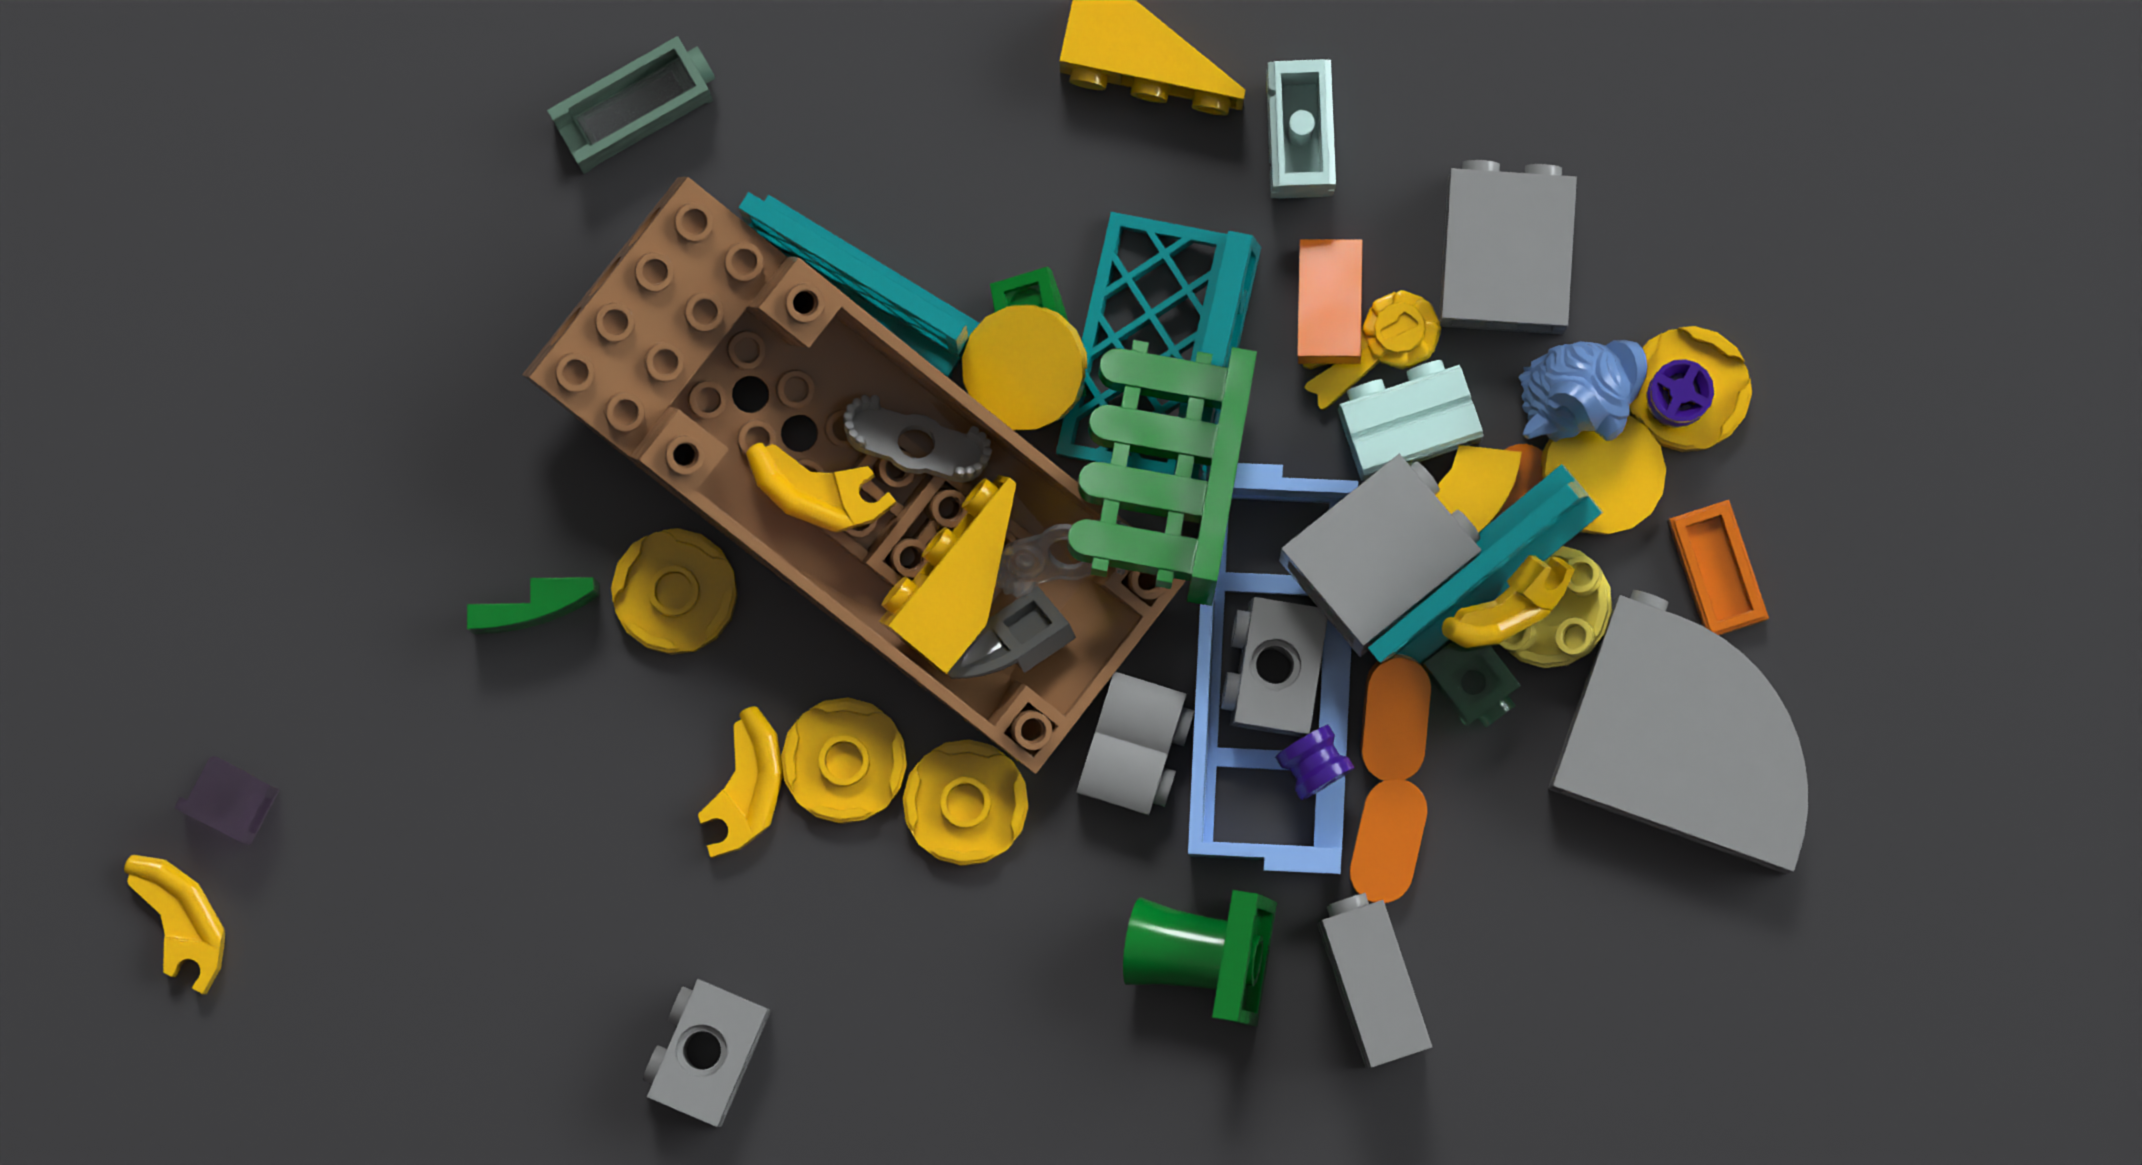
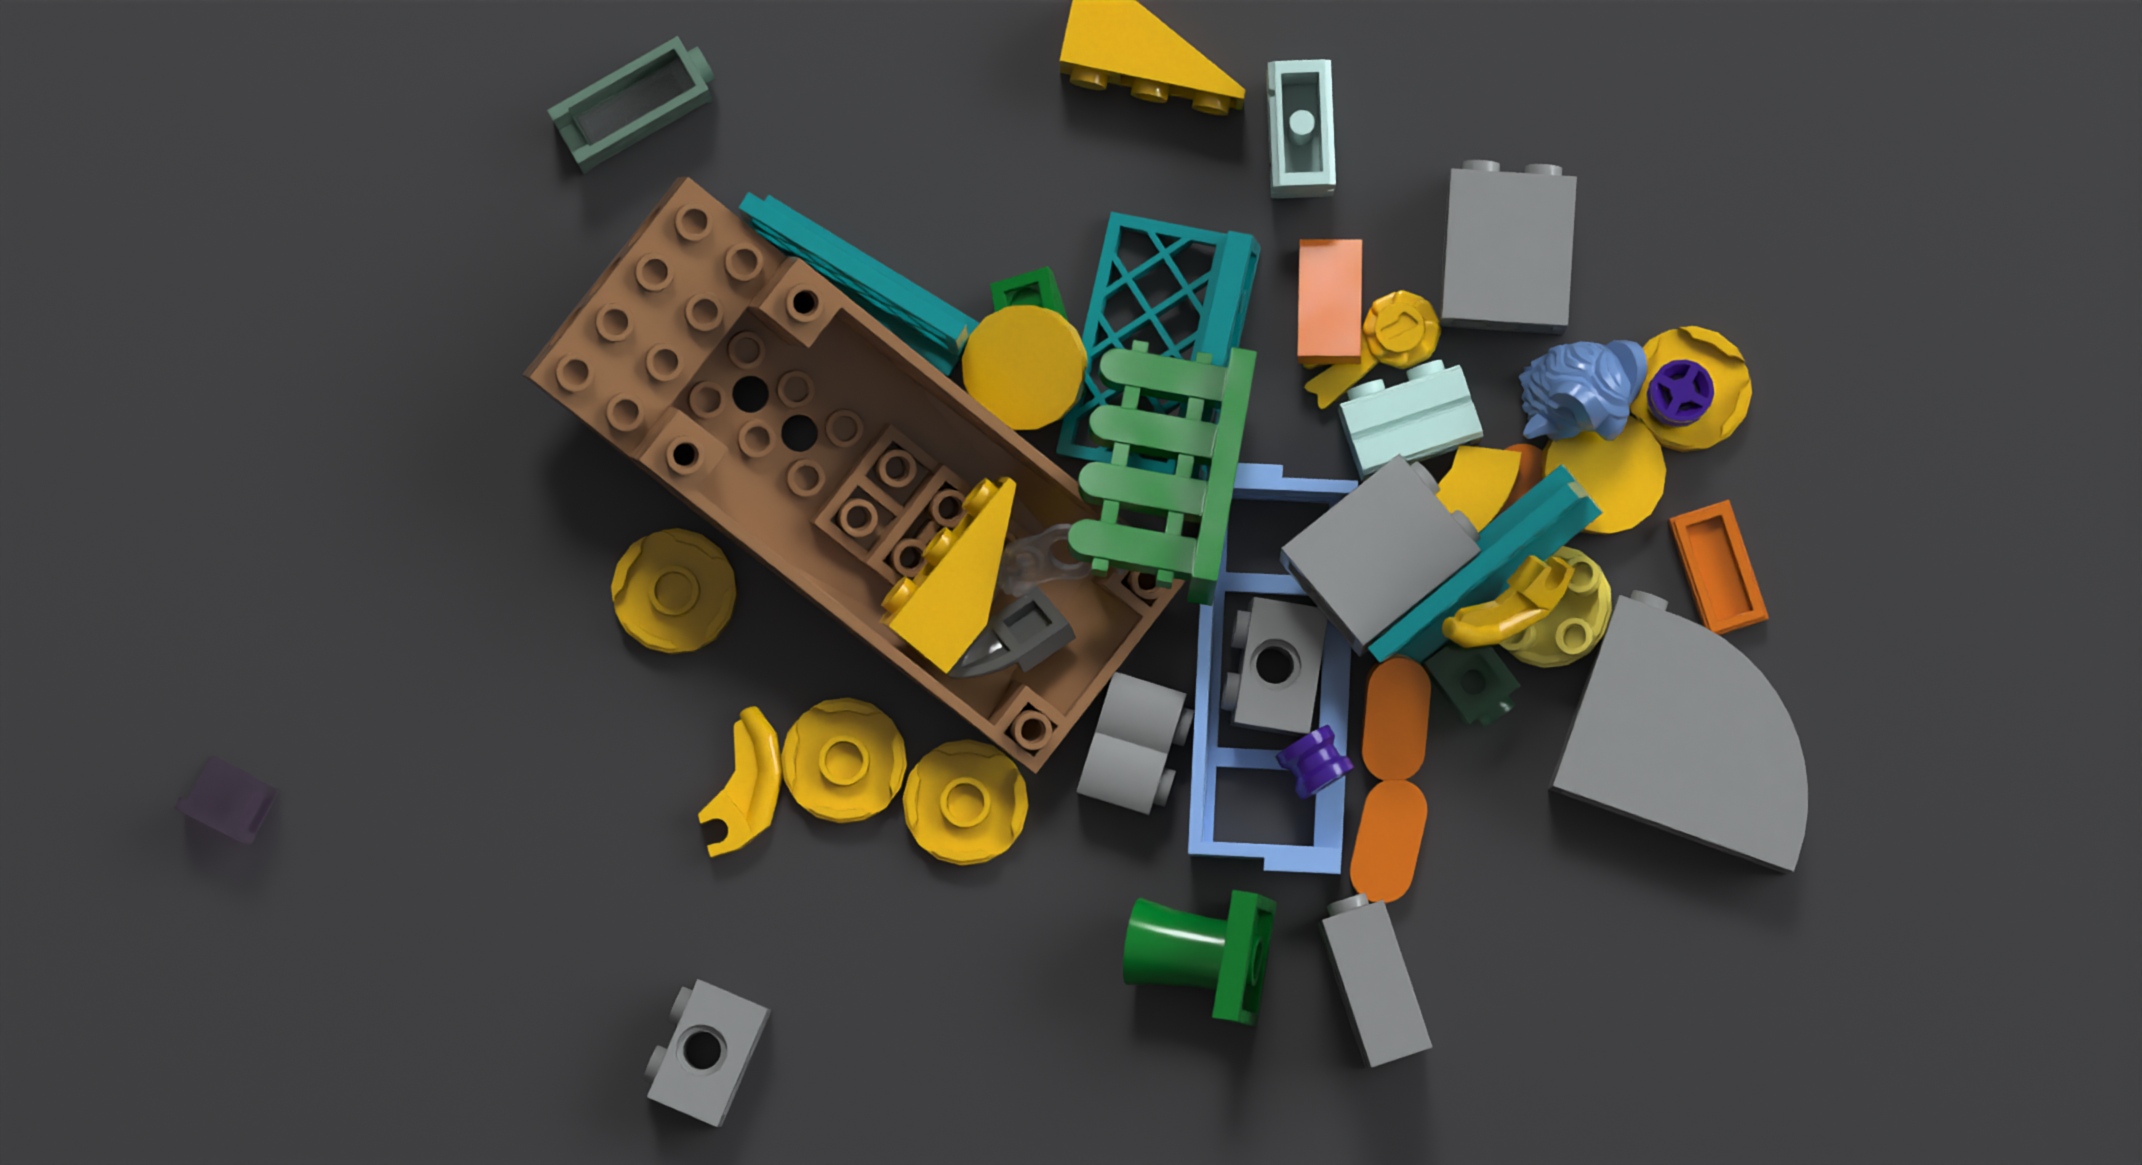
(186, 915): yellow piece -> none
(548, 601): green slope -> none
(815, 497): yellow piece -> none
(877, 431): light grey piece -> none

